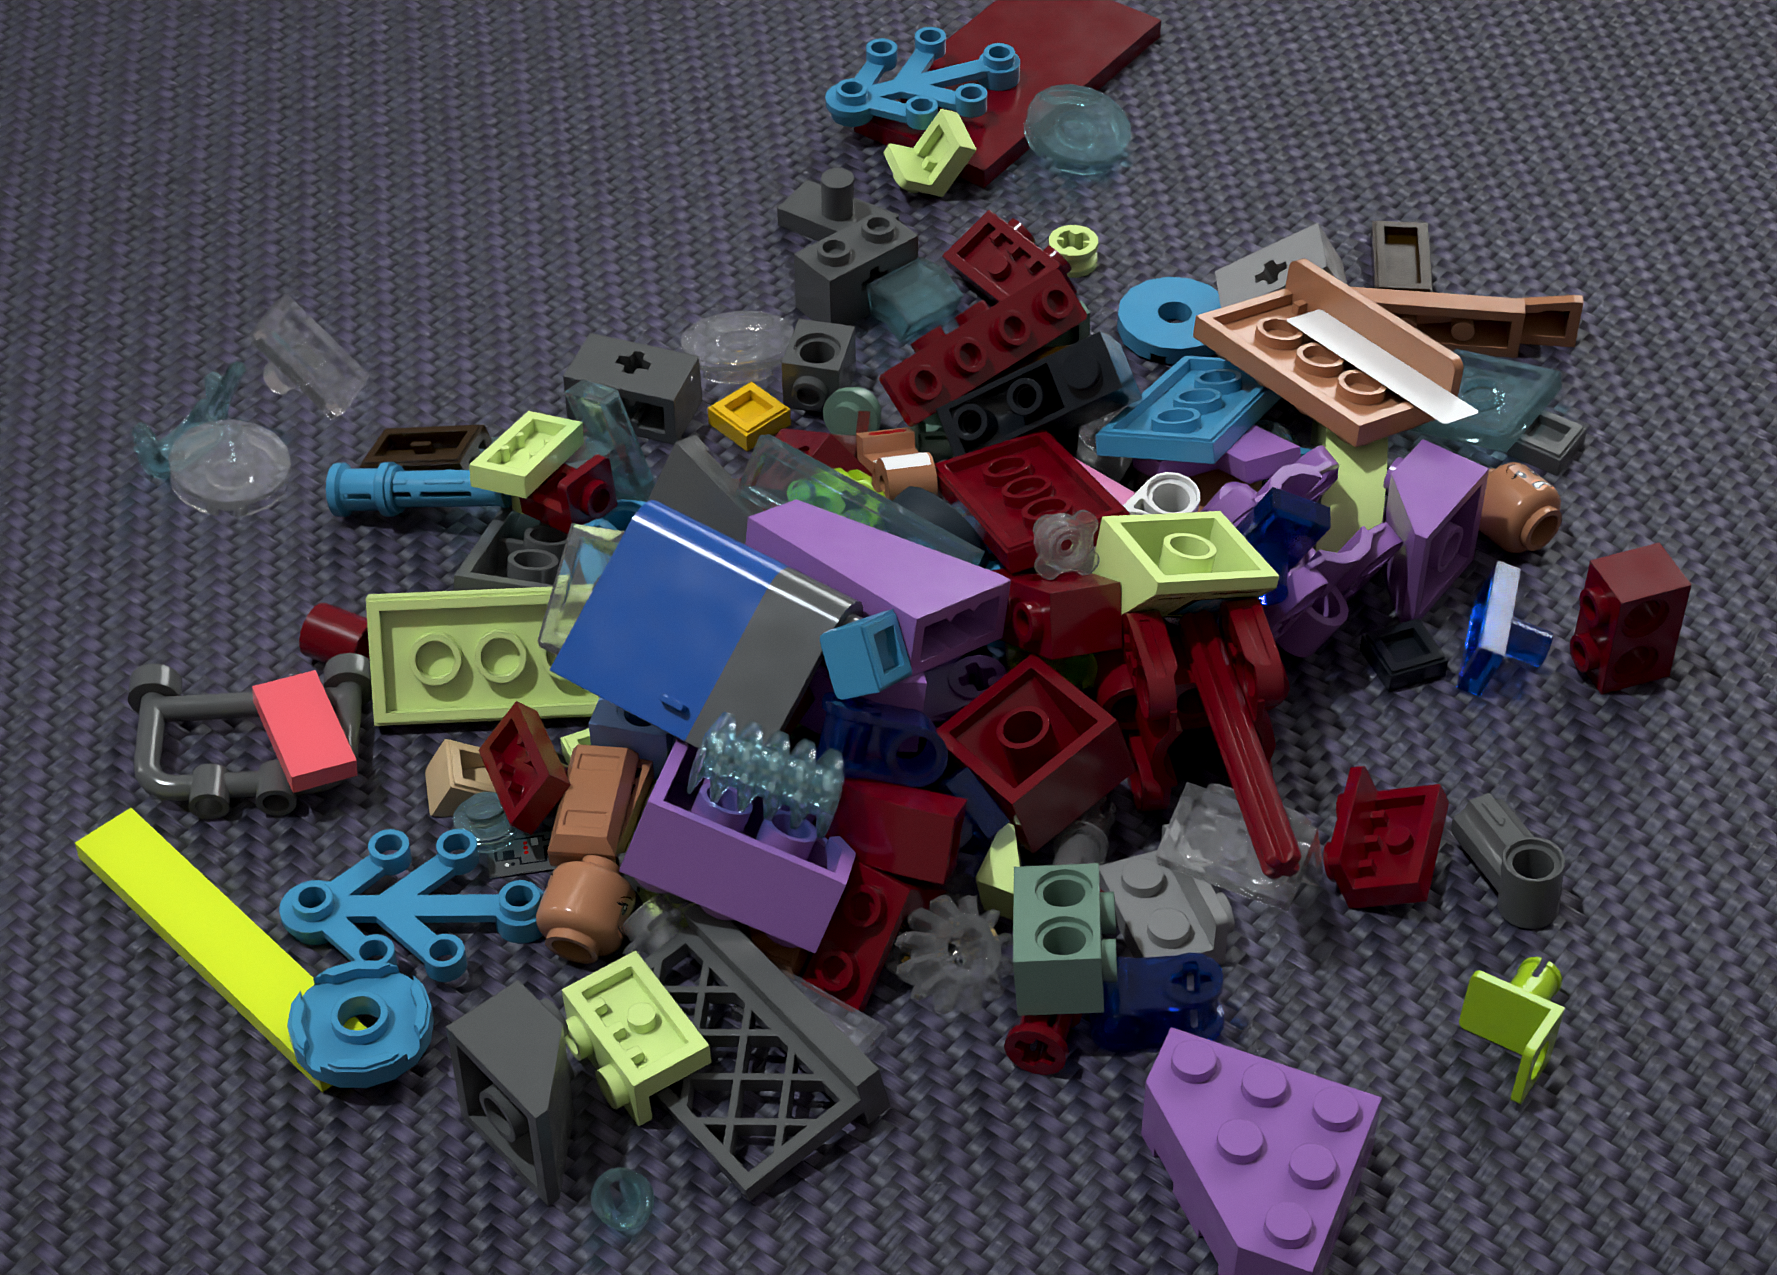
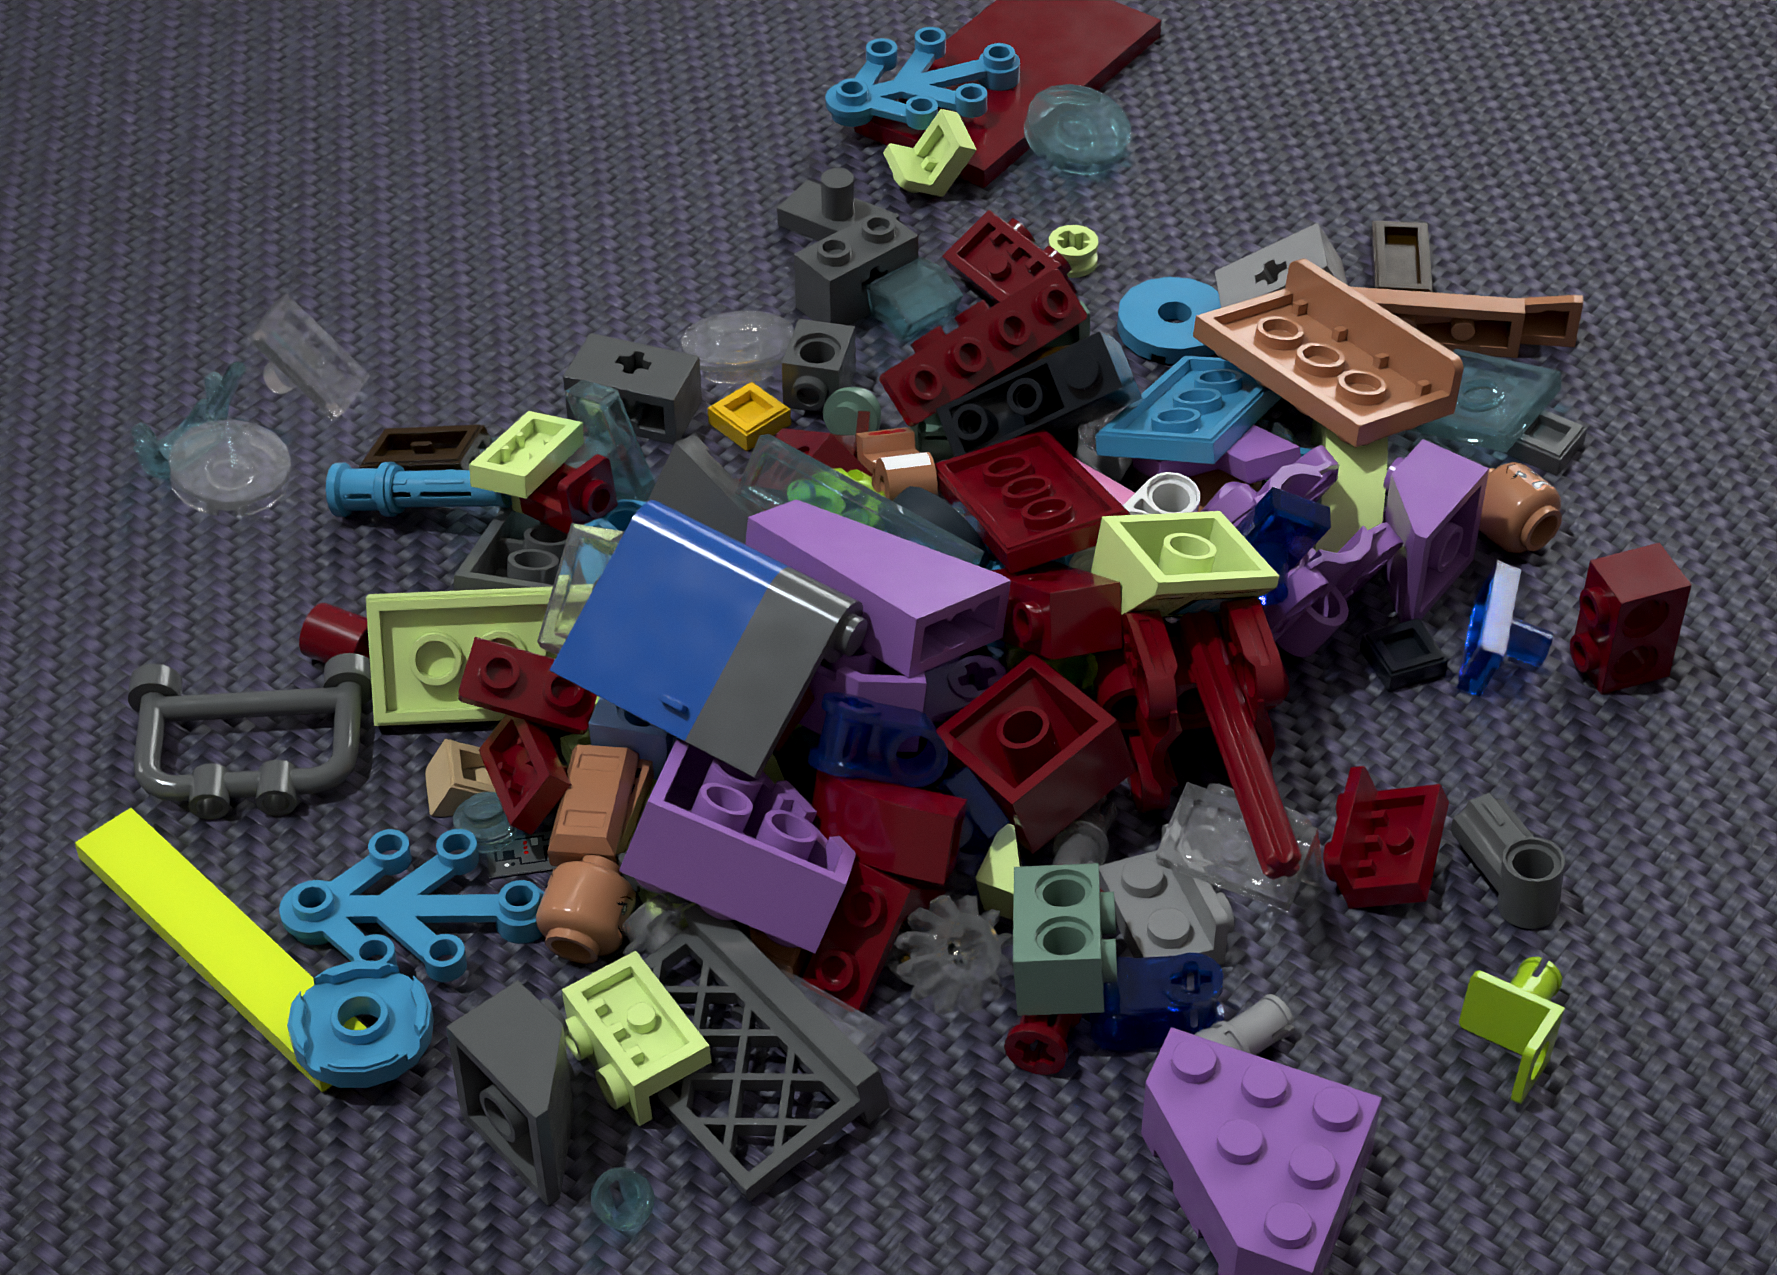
(304, 731): coral tile -> none
(524, 687): none -> dark red bracket
(769, 772): clear light blue piece -> none
(866, 655): dark azure slope -> none
(1052, 531): clear plate -> none
(1255, 1027): none -> light grey pin
(1383, 367): white sticker -> none

